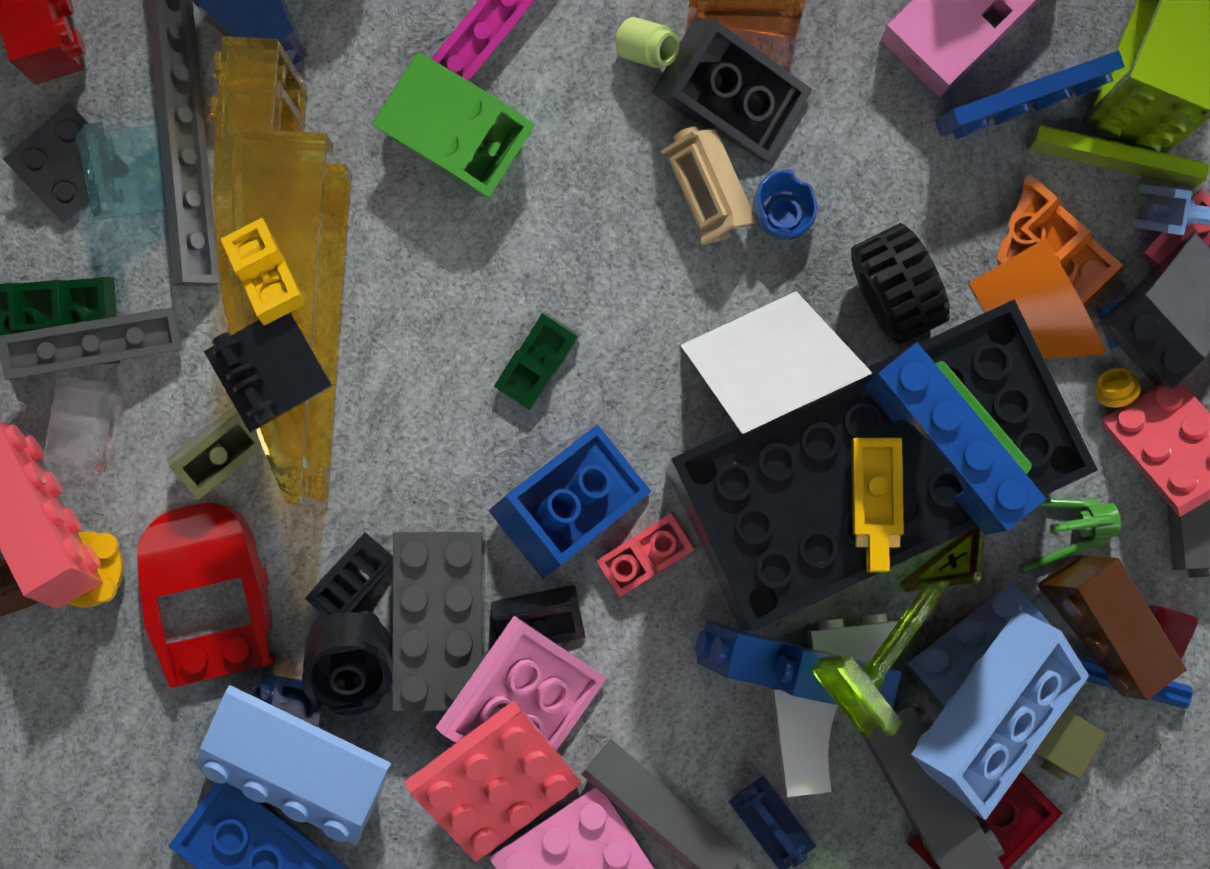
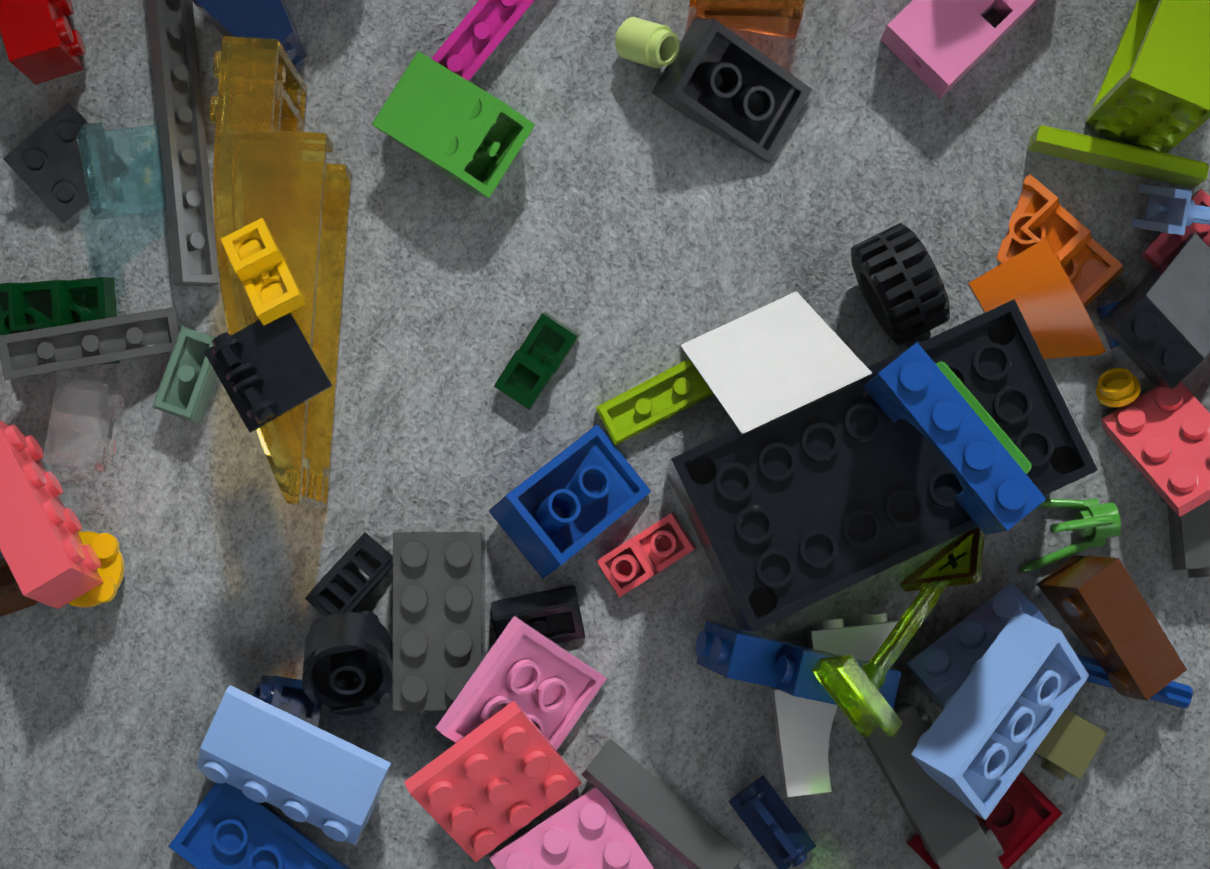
(187, 378): none -> sand green slope
(195, 550): red slope -> none
(214, 453): olive brick -> none
(653, 401): none -> lime tile
(709, 183): tan window -> none
(784, 205): blue hair -> none
(877, 498): yellow hinge -> none
(1040, 92): blue plate -> none
(1177, 627): dark red slope -> none

